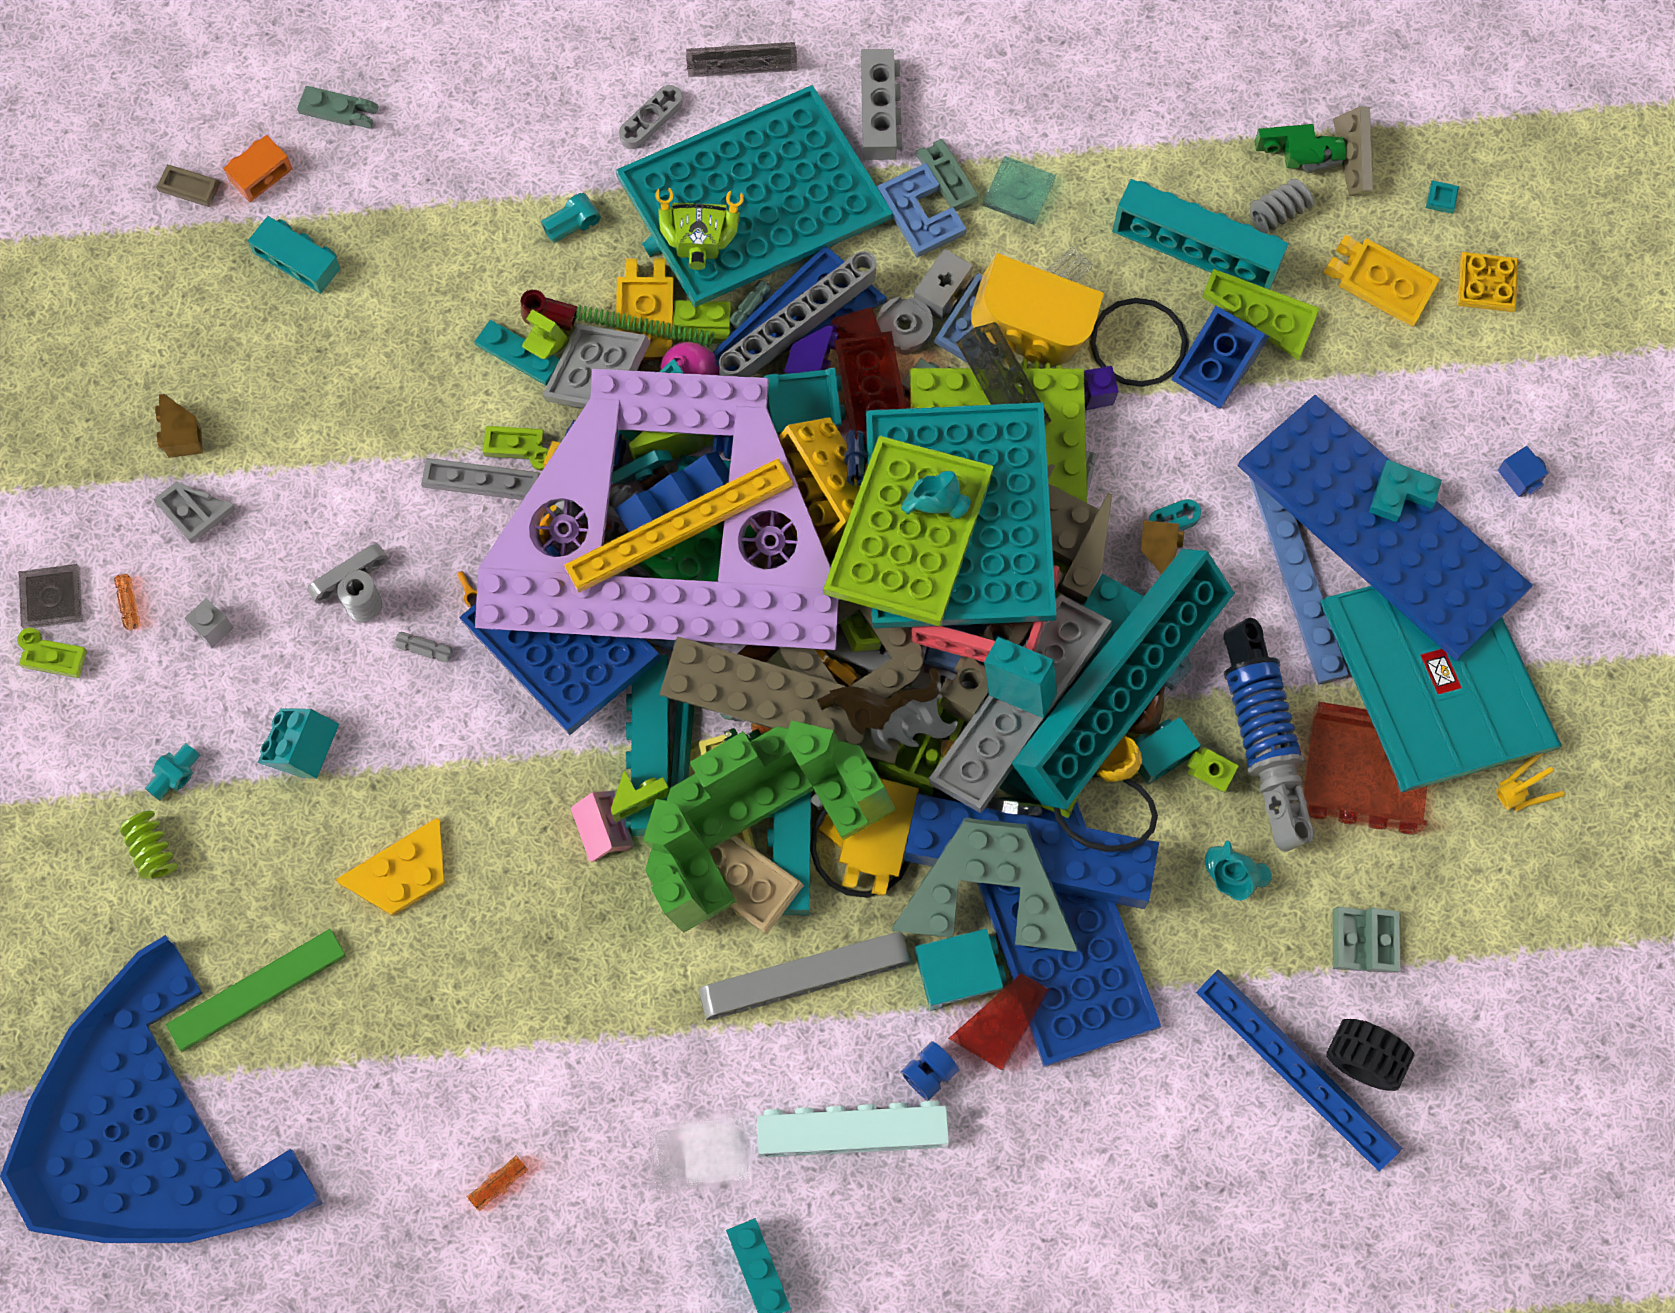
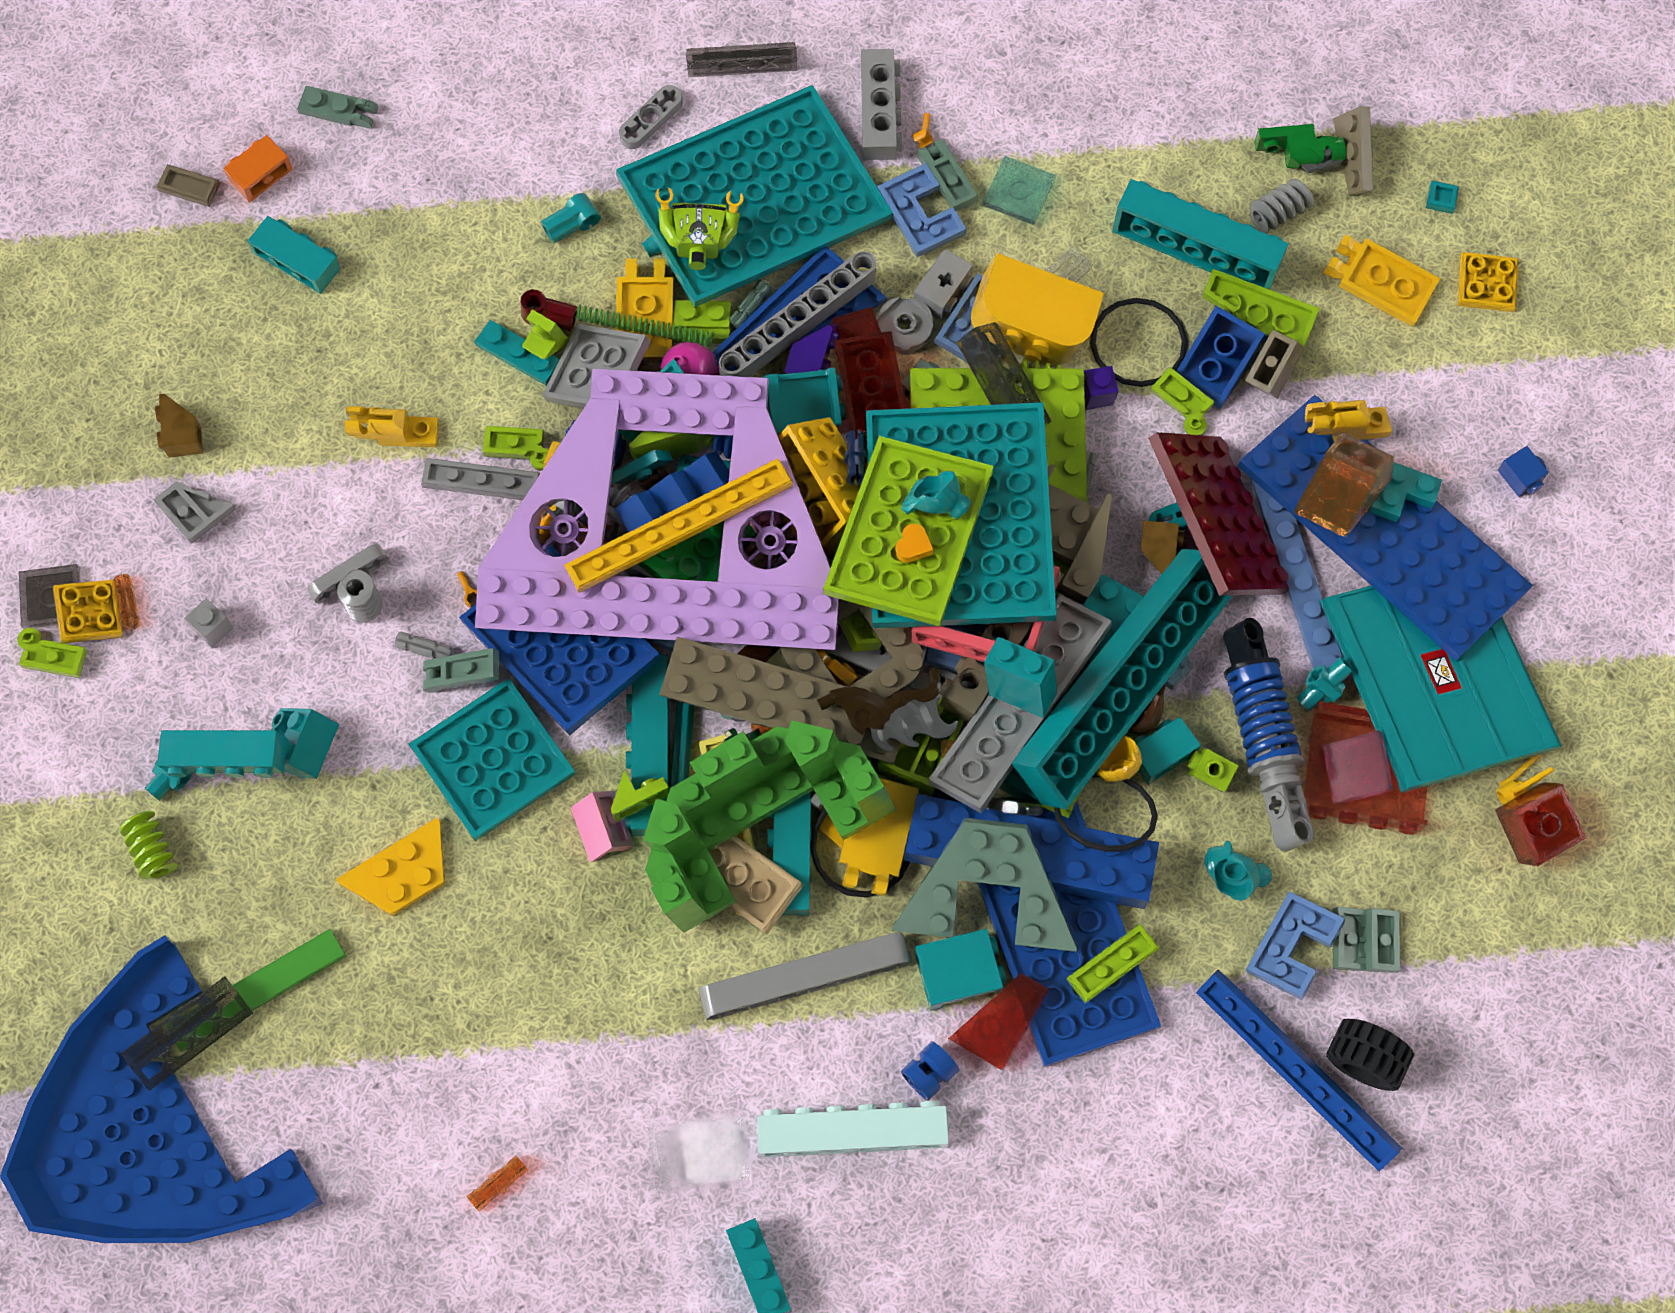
(87, 611): none -> yellow tile
(181, 1024): none -> clear smoke fence
(222, 752): none -> teal brick
(391, 427): none -> yellow plate
(461, 670): none -> sand green plate
(492, 759): none -> teal plate
(913, 544): none -> light orange tile
(924, 136): none -> light orange hand
(1112, 963): none -> lime tile
(1184, 399): none -> lime hinge
(1220, 514): none -> dark red plate
(1275, 364): none -> dark tan brick
(1293, 920): none -> medium blue plate
(1325, 683): none -> teal axle
(1345, 484): none -> clear orange slope
(1348, 417): none -> yellow plate
(1357, 767): none -> clear pink tile
(1540, 823): none -> clear red brick

